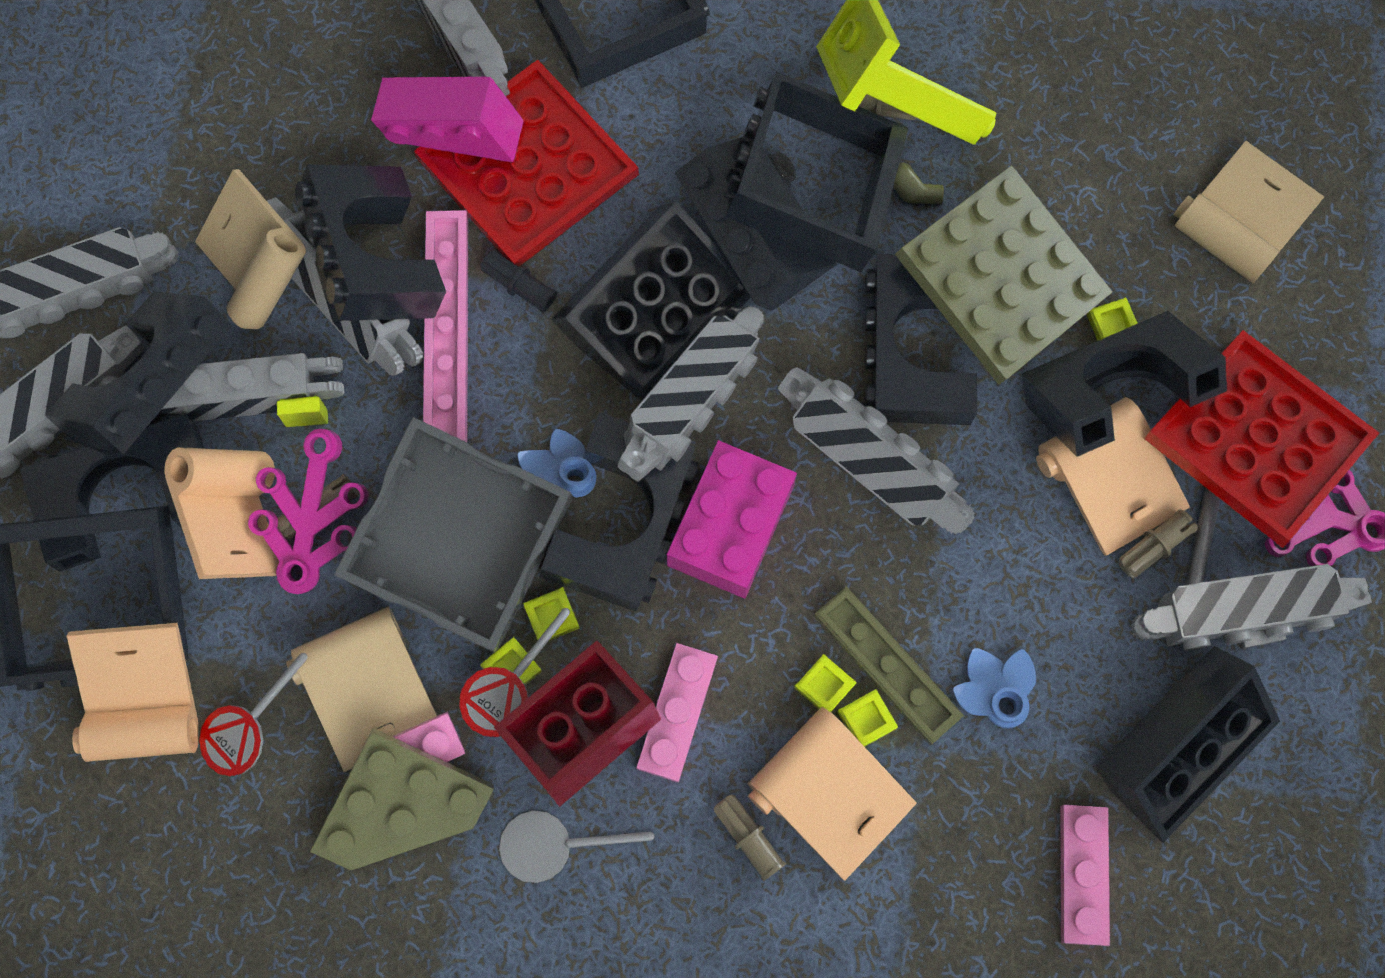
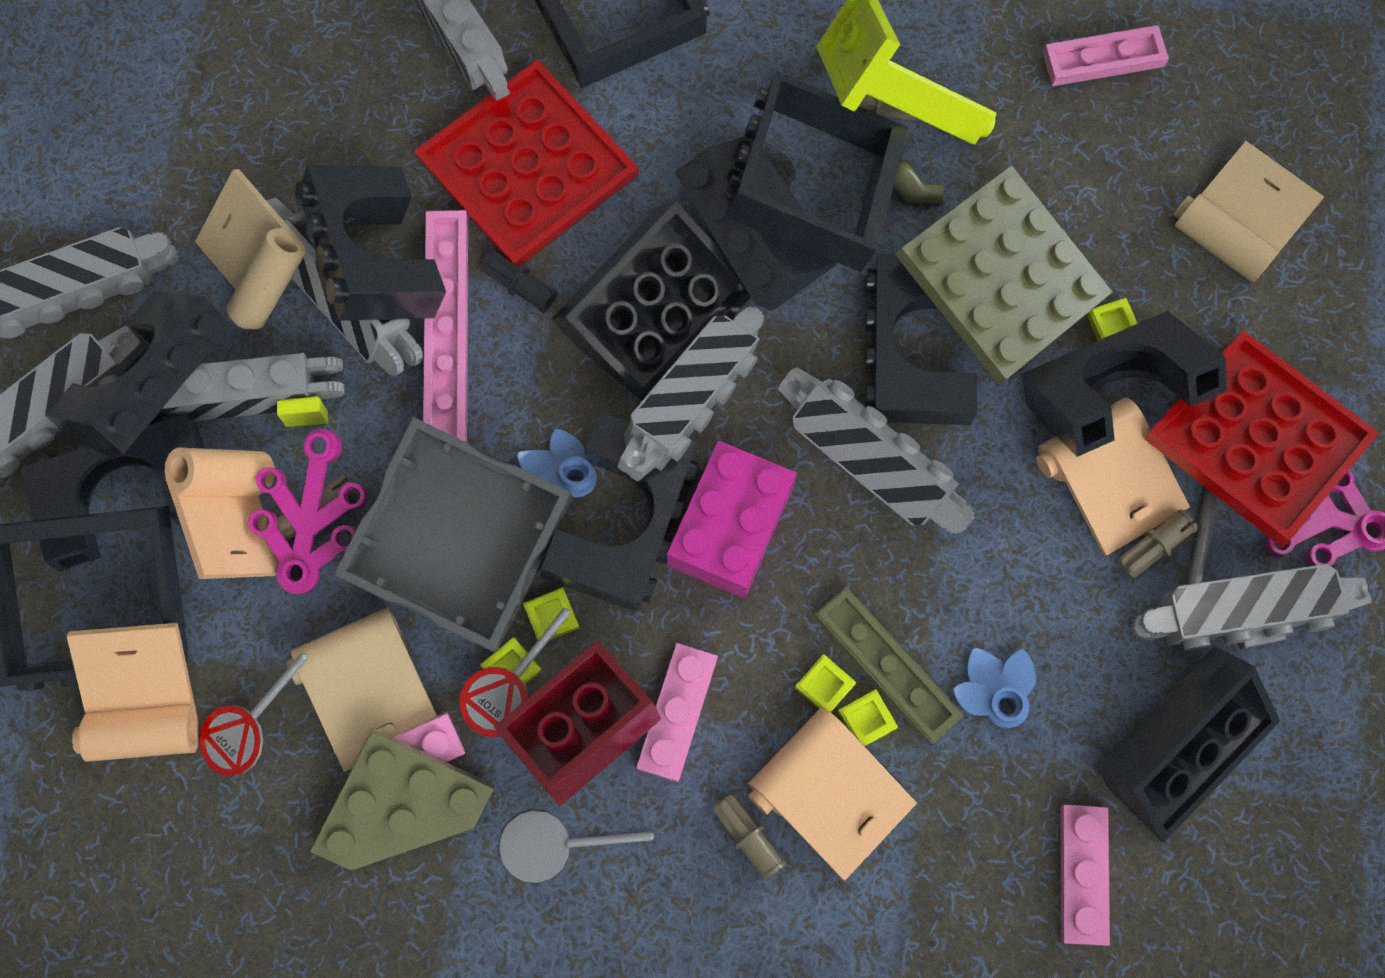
(449, 115): dark pink wedge -> none
(1105, 55): none -> bright pink plate

